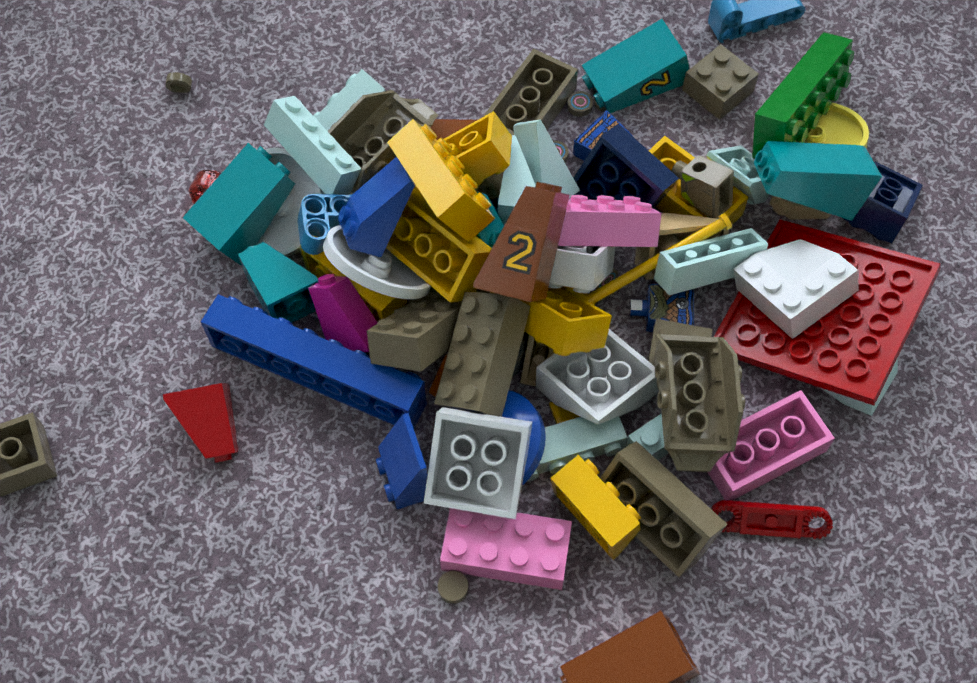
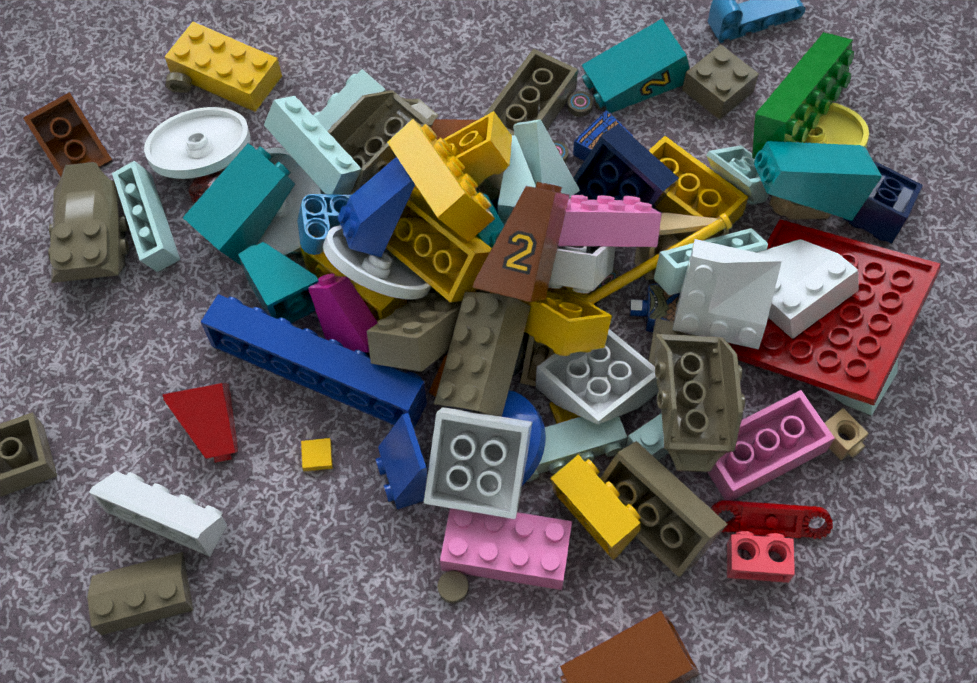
(66, 134): none -> dark orange slope
(86, 226): none -> dark tan slope
(139, 594): none -> dark tan slope
(145, 216): none -> light aqua brick
(160, 512): none -> white slope
(196, 142): none -> white dish
(224, 66): none -> yellow brick
(316, 454): none -> yellow tile
(706, 185): dark tan torso -> none
(727, 293): none -> white slope
(761, 566): none -> coral brick
(844, 423): none -> tan brick

